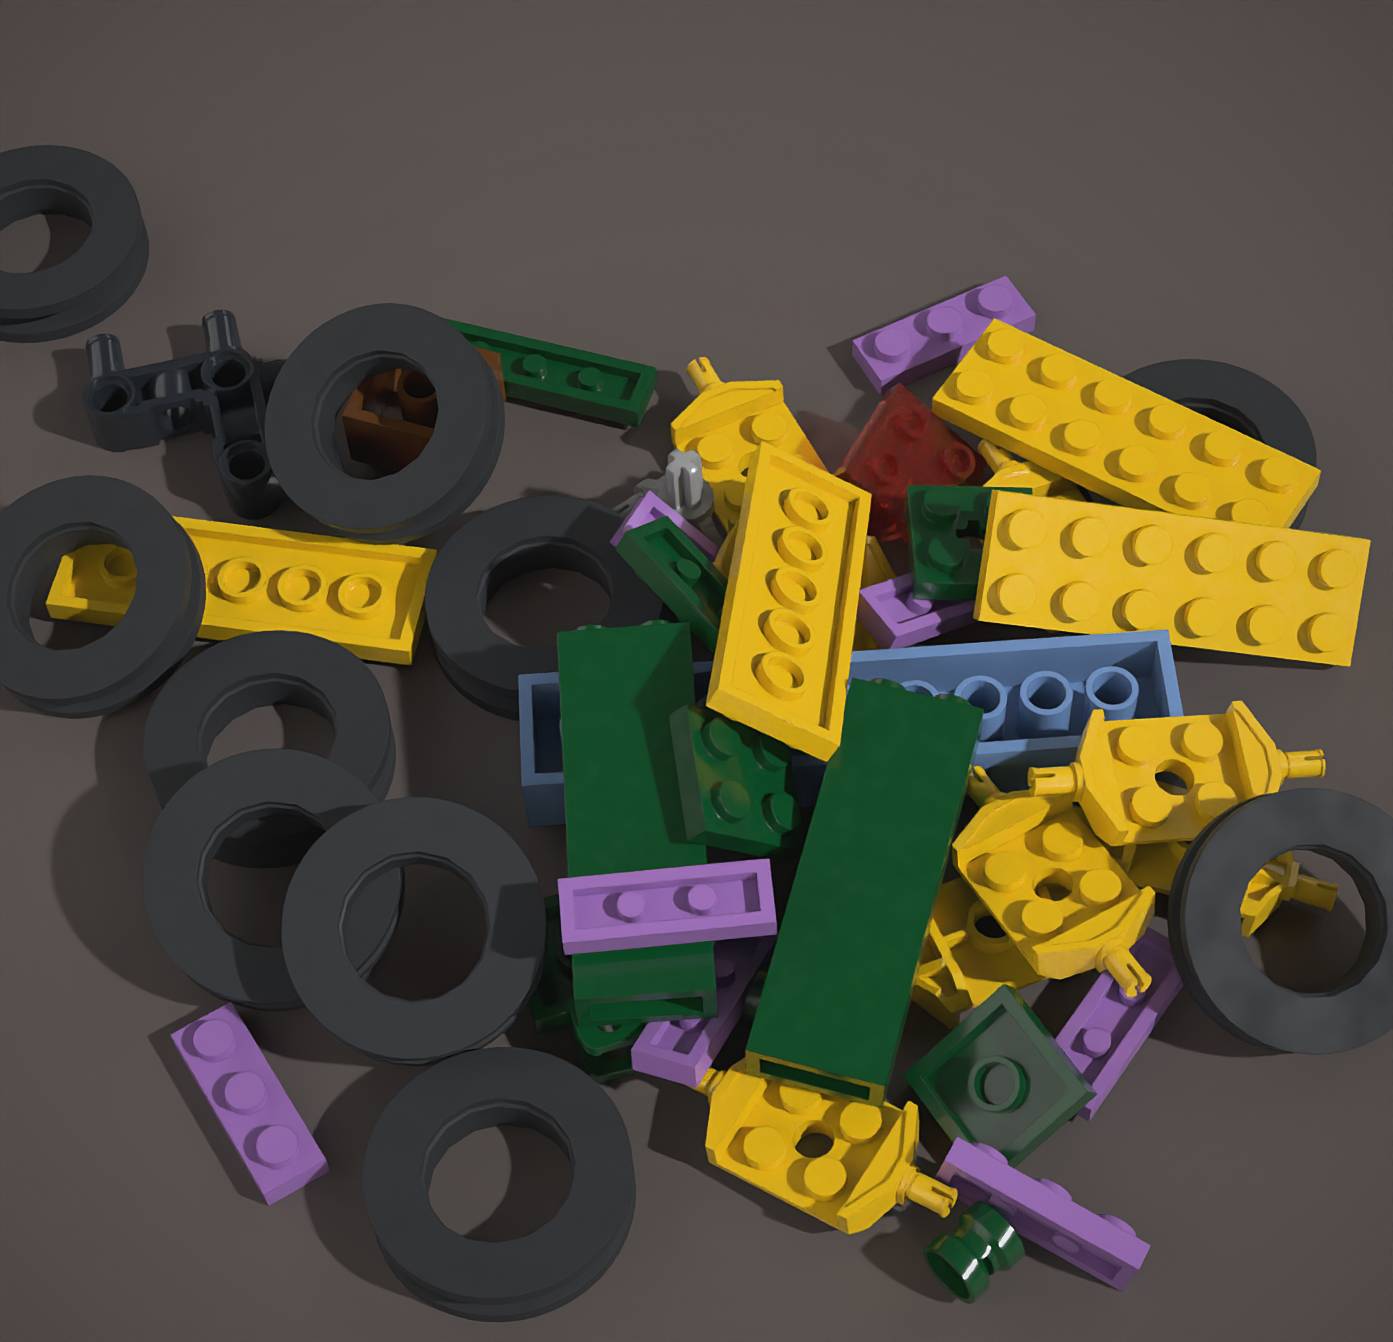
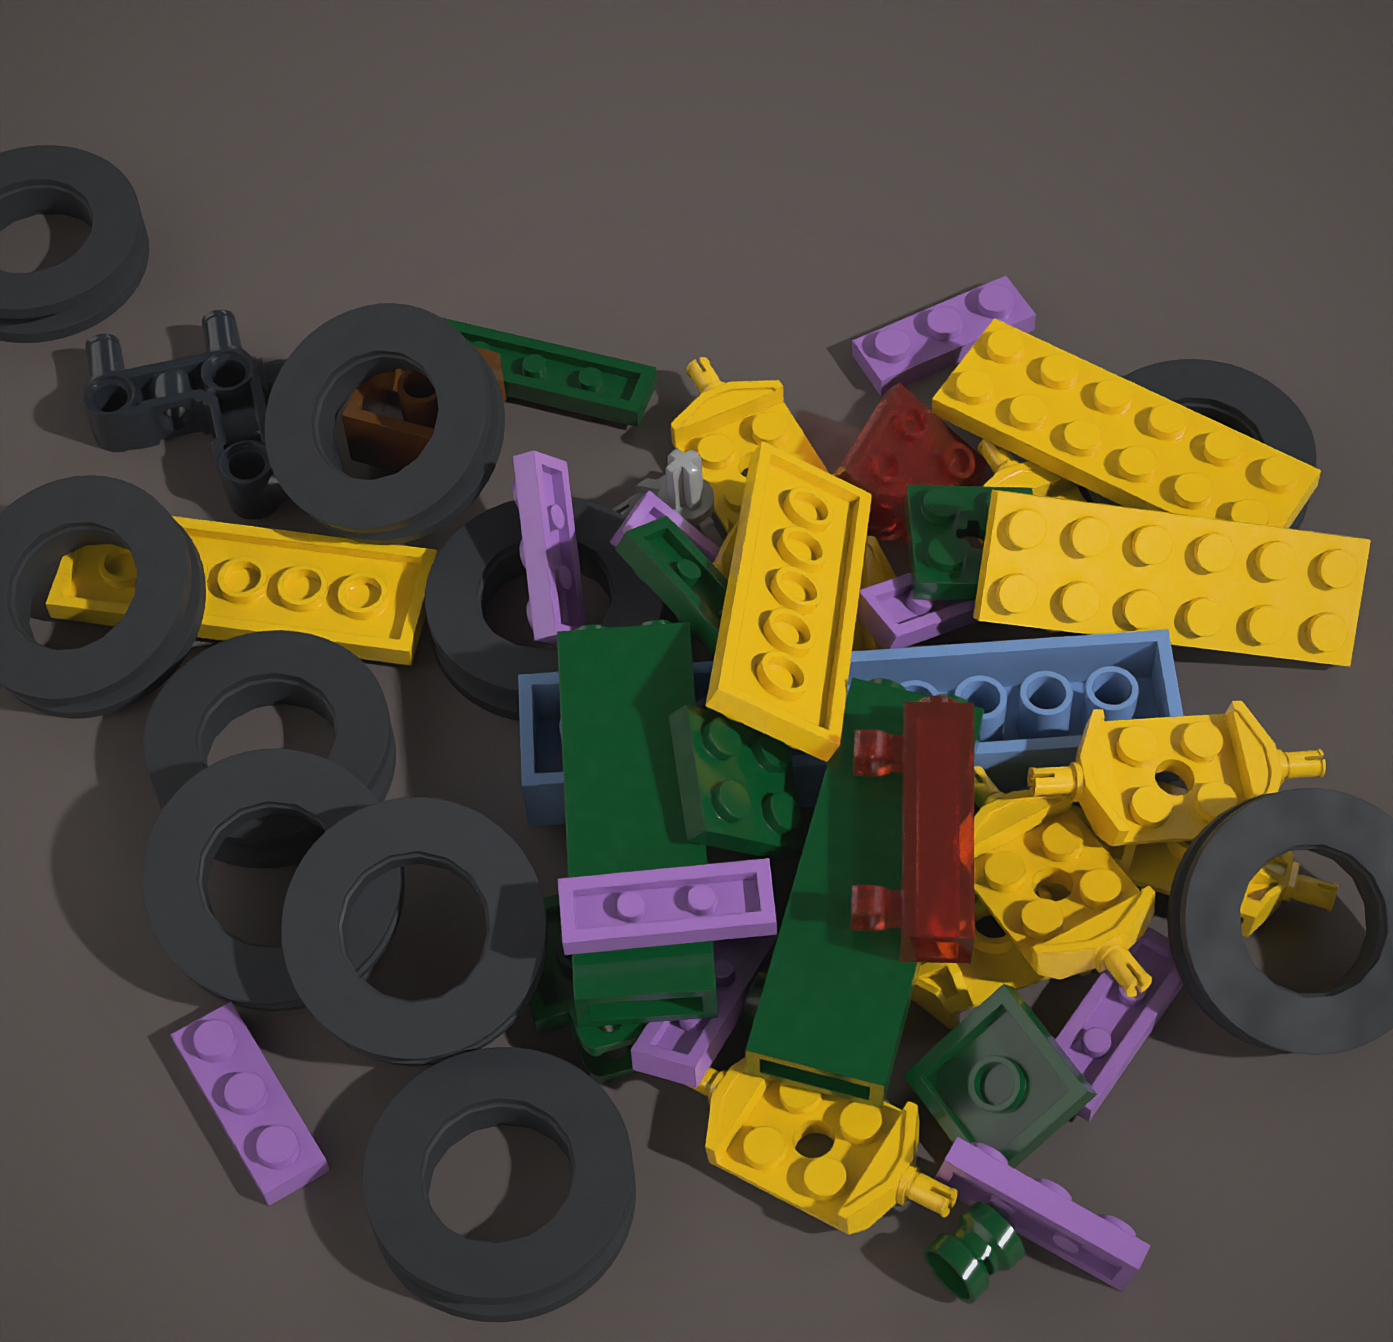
(548, 545): none -> medium lavender plate
(936, 831): none -> clear red brick

